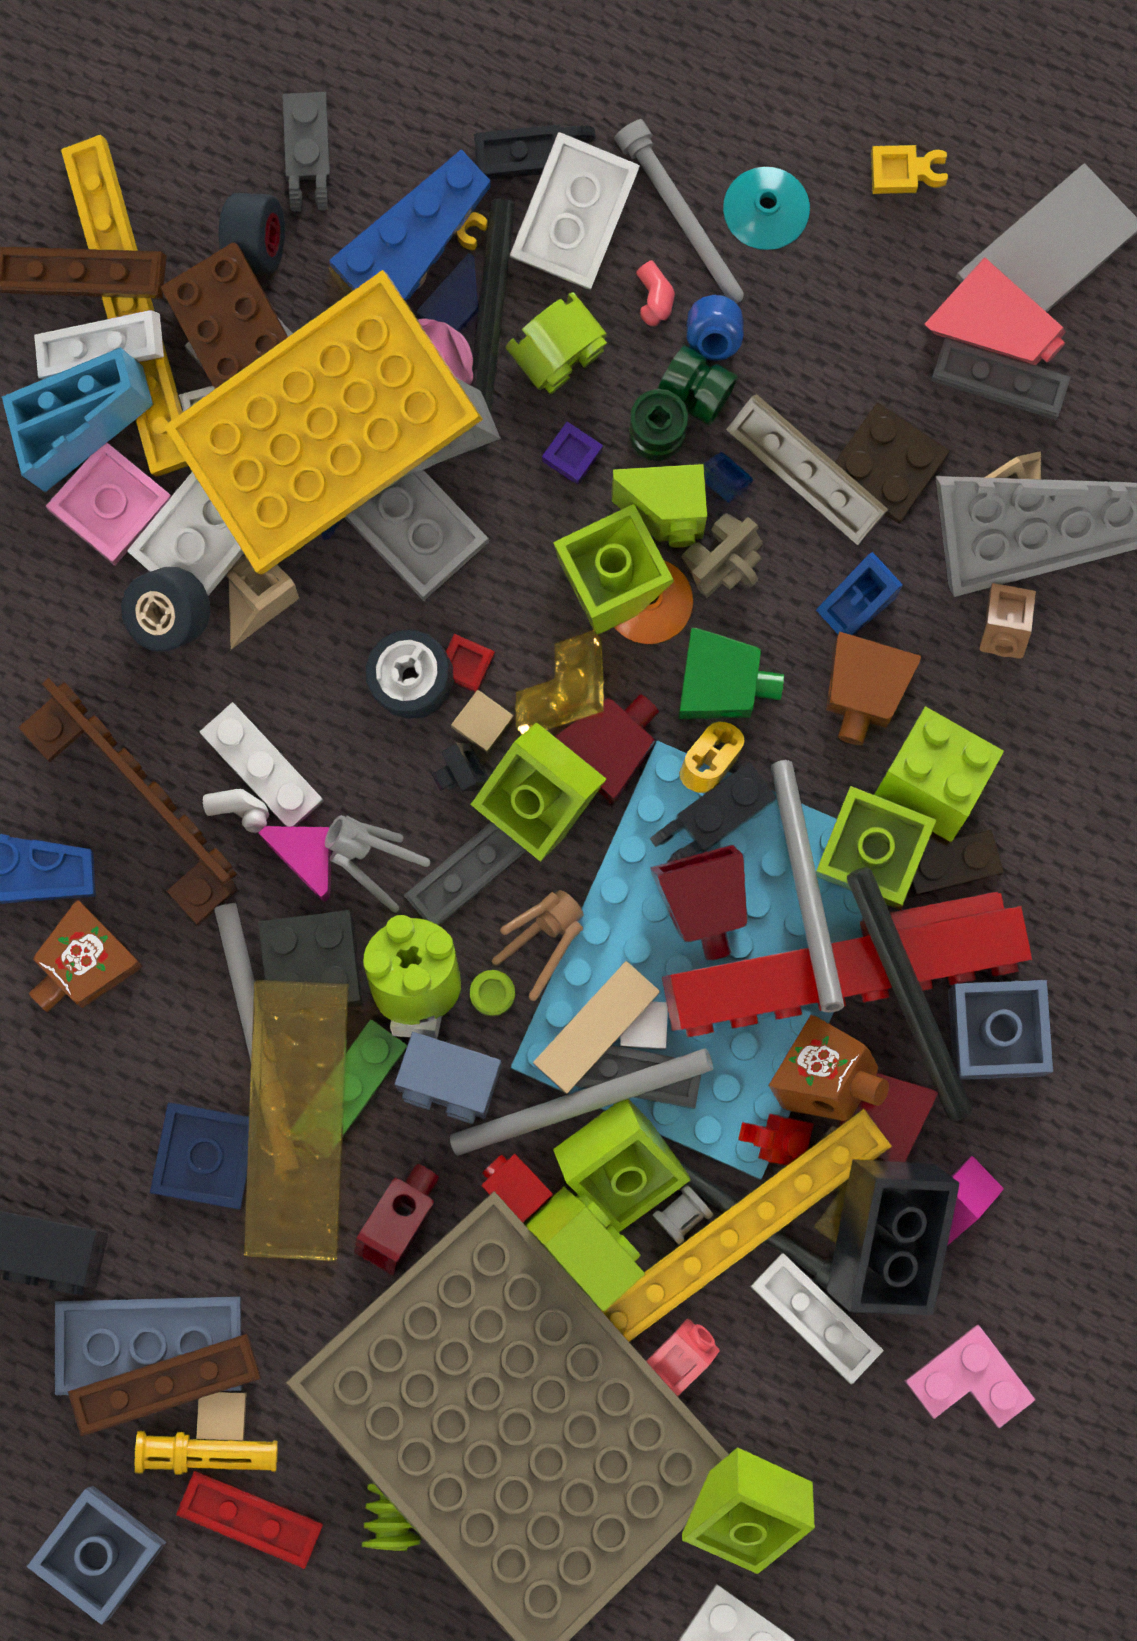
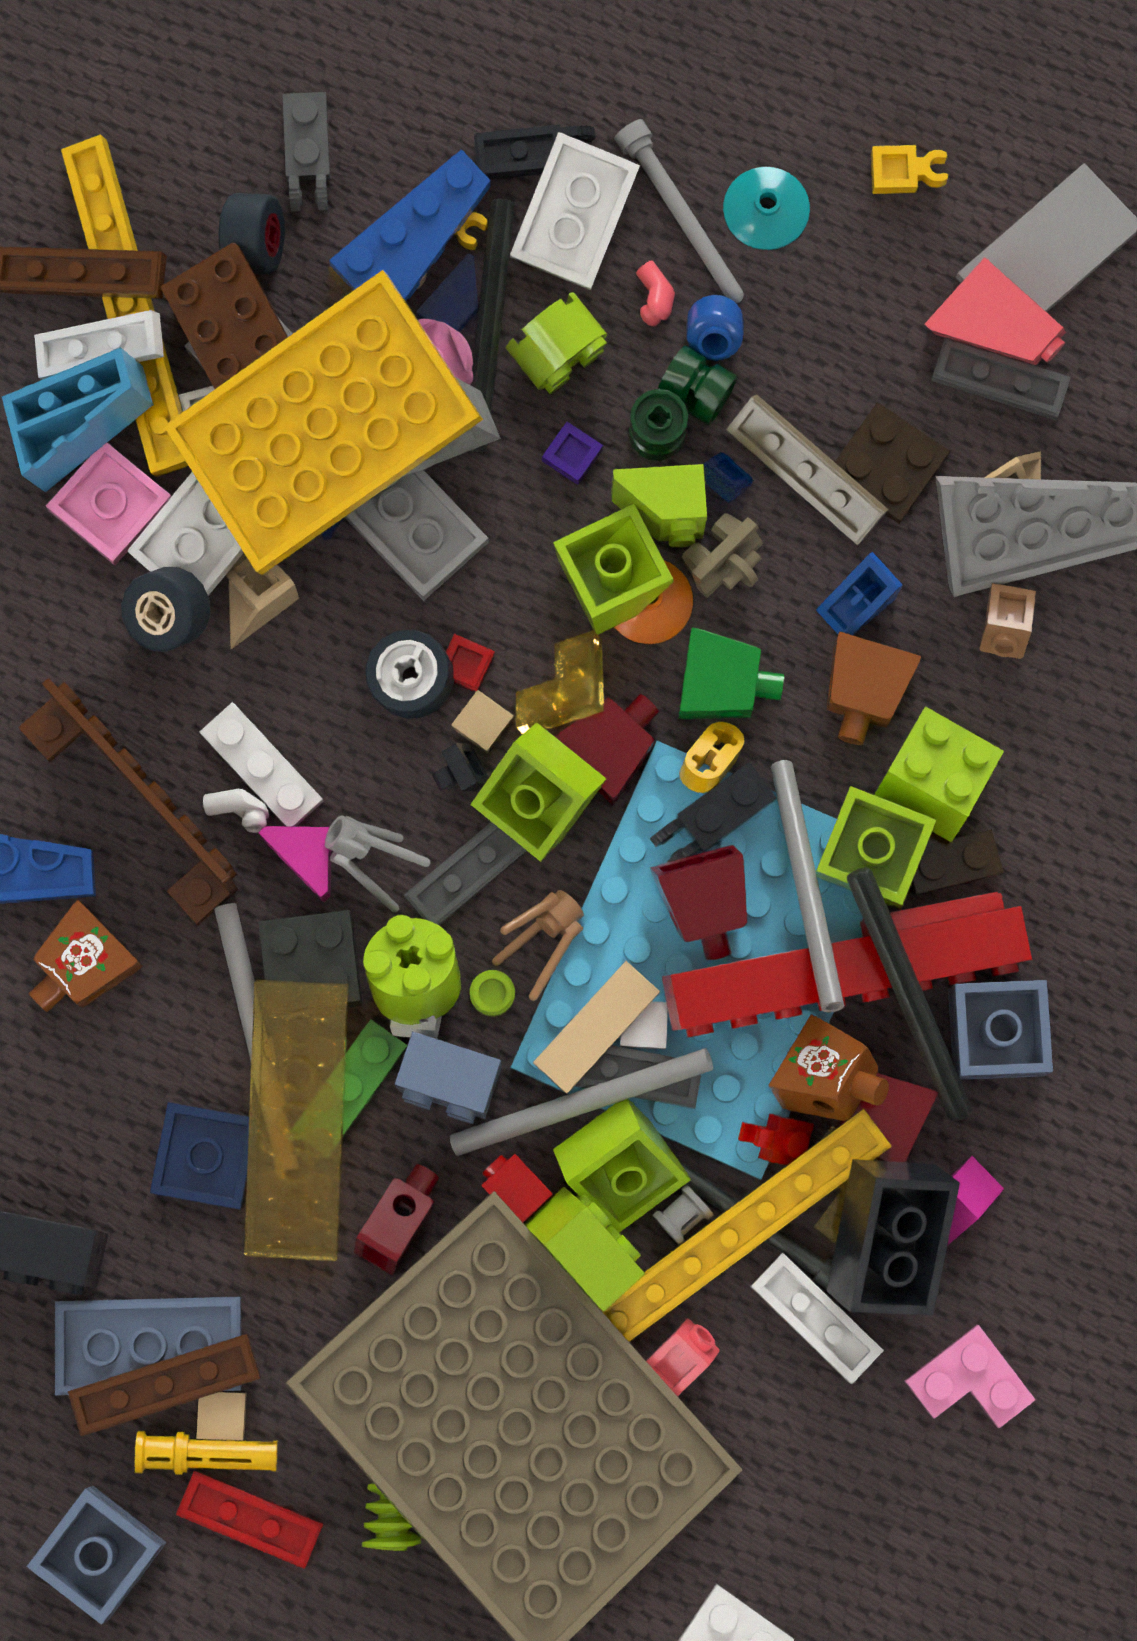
(750, 1511): lime slope -> none

